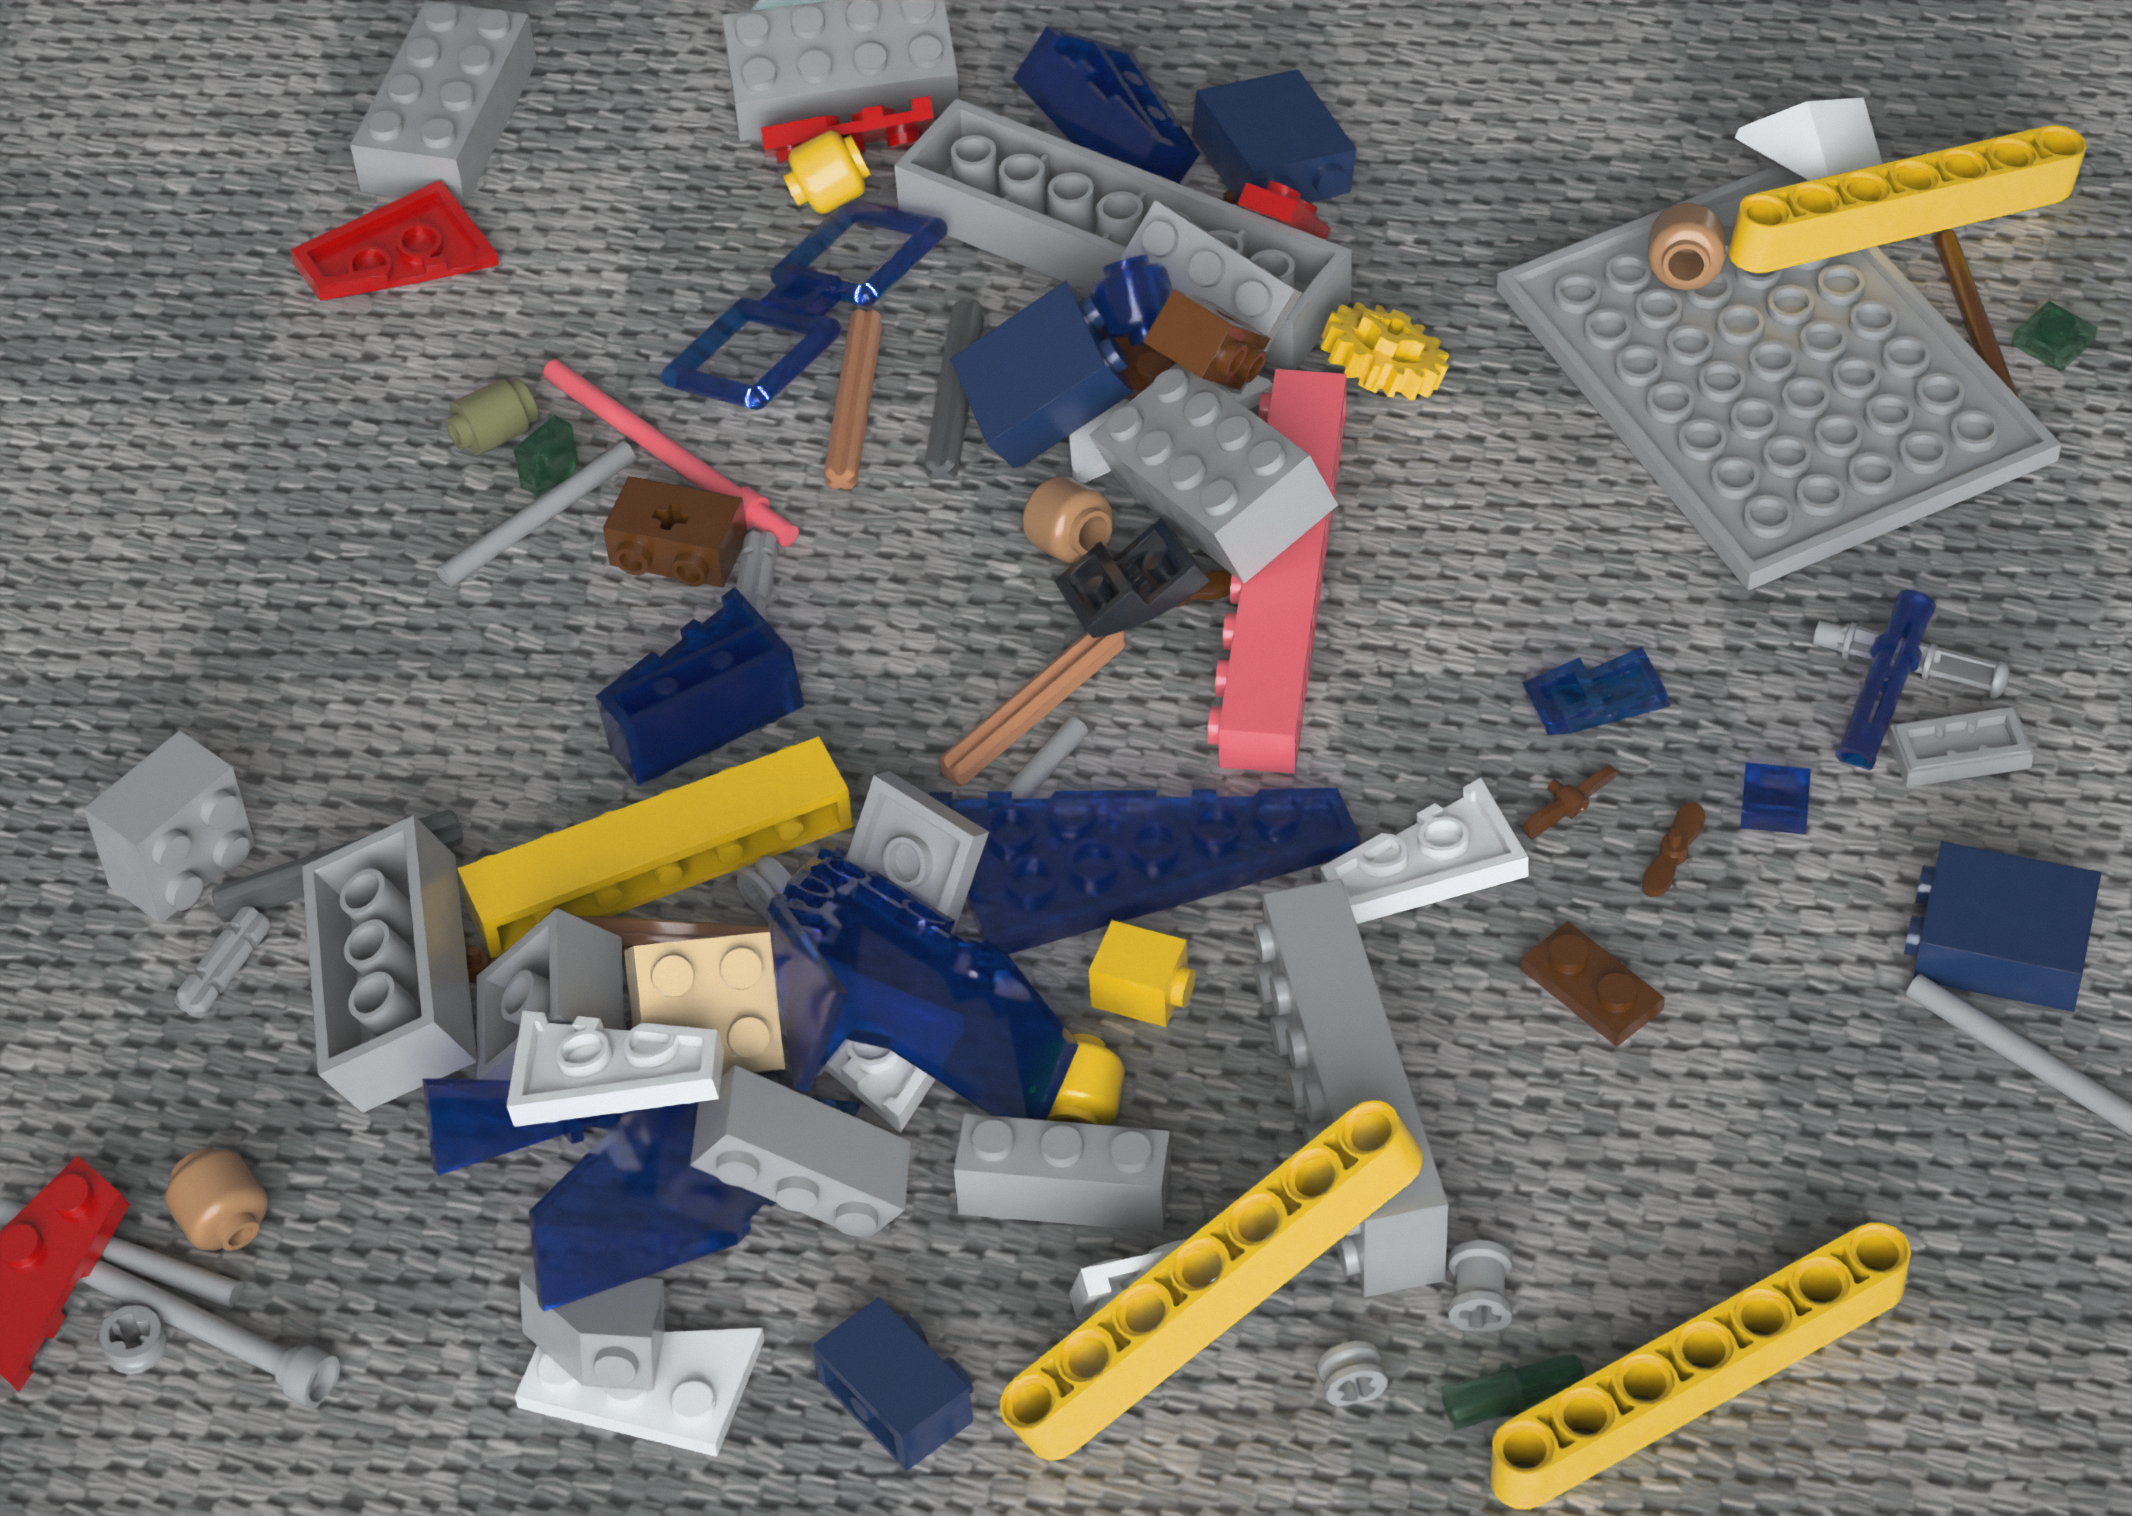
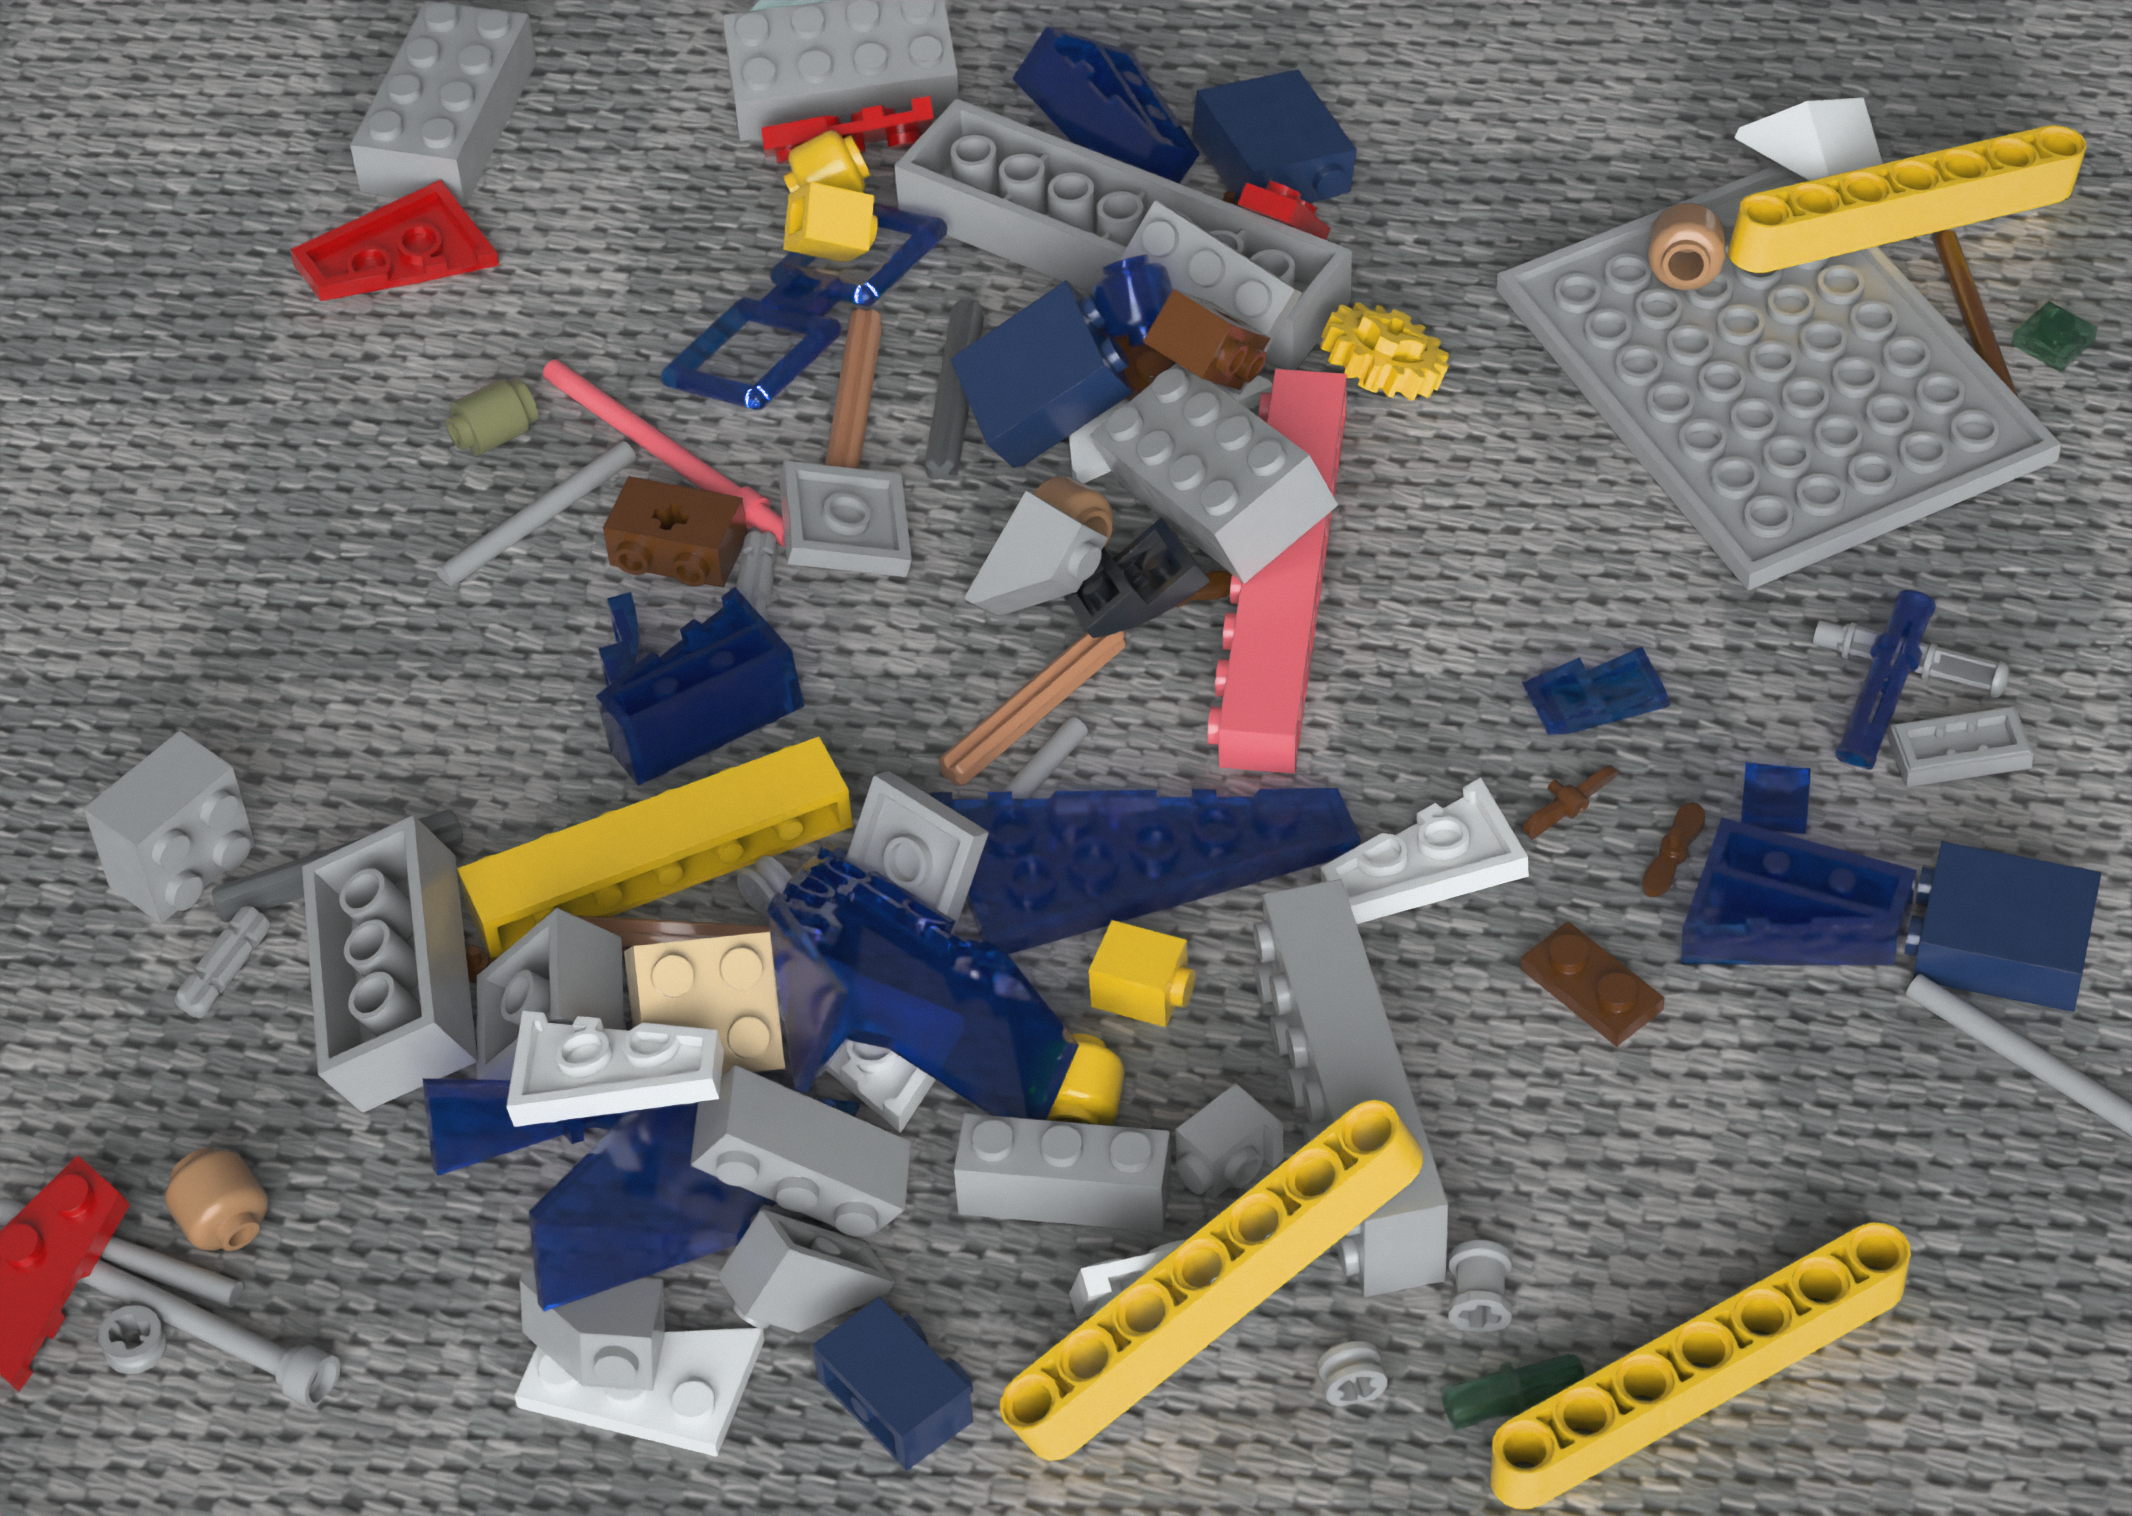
(546, 456): clear green plate -> none
(628, 648): none -> clear blue slope
(799, 1274): none -> light grey slope
(829, 222): none -> yellow brick
(844, 519): none -> light grey plate
(1036, 558): none -> light grey slope
(1227, 1143): none -> light grey brick
(1794, 903): none -> clear blue wedge

